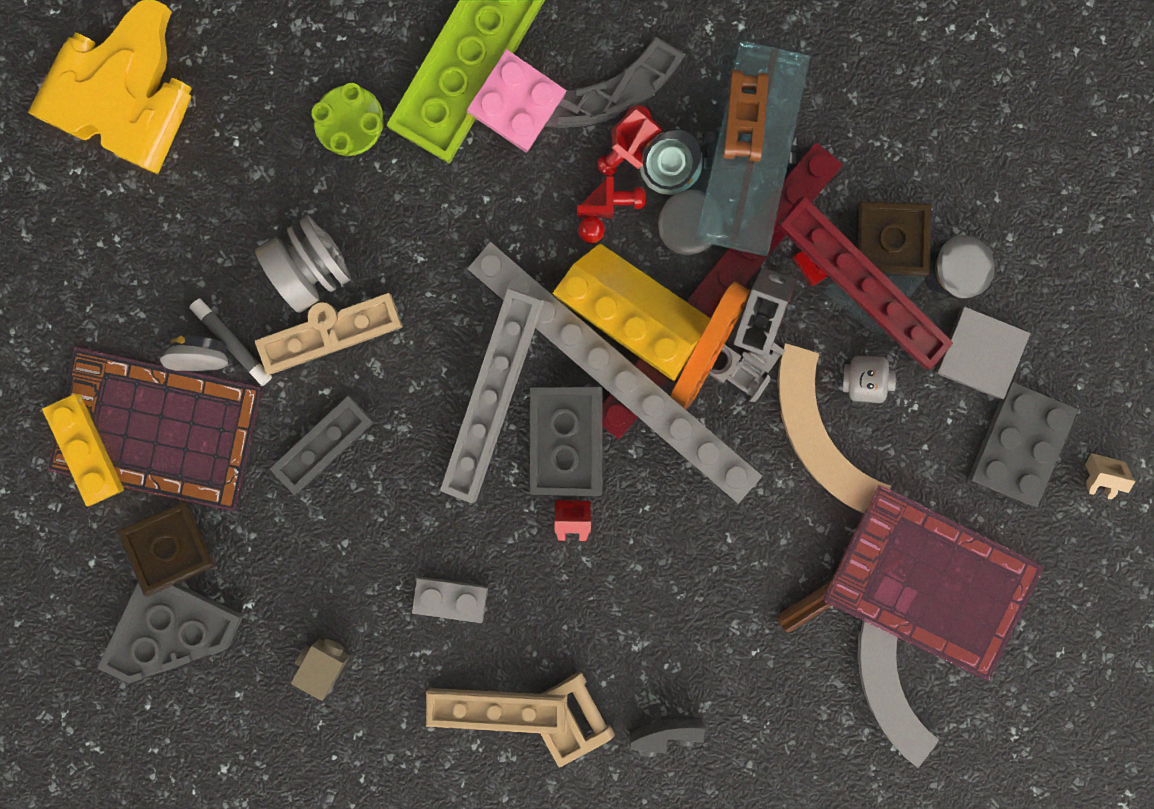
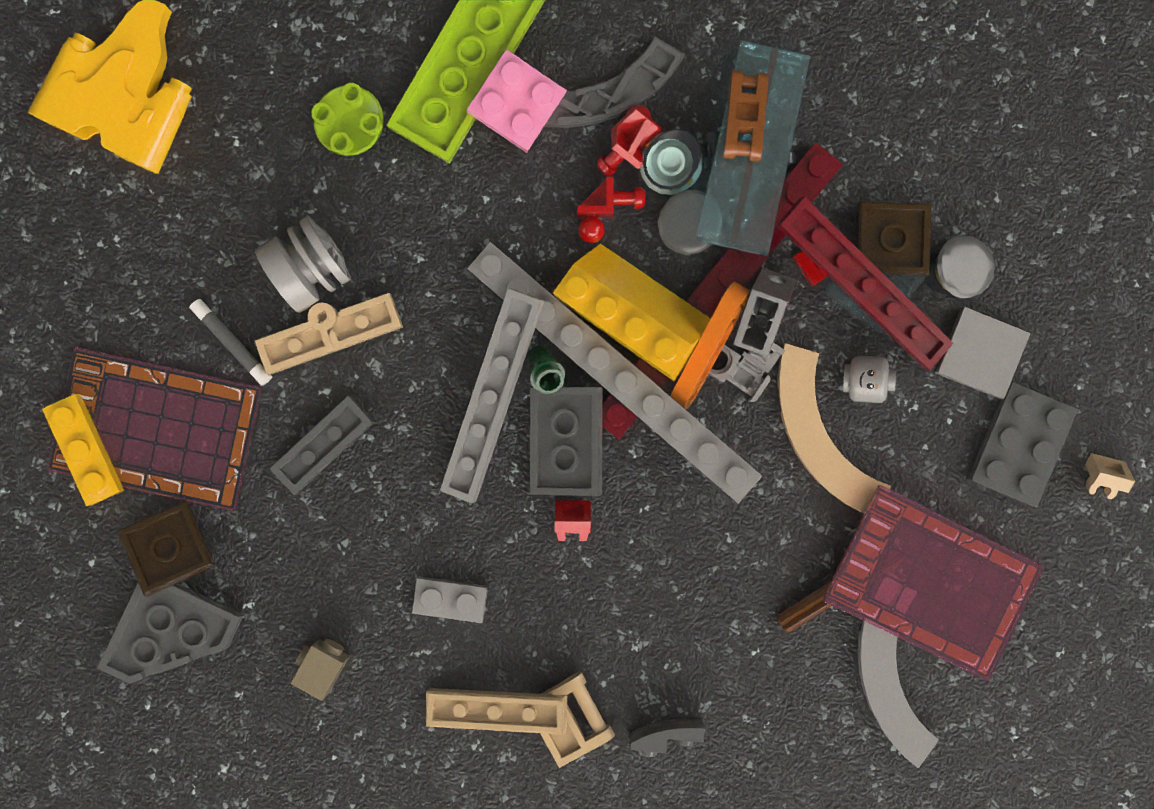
(194, 353): light grey piece -> none
(545, 371): none -> dark green cone

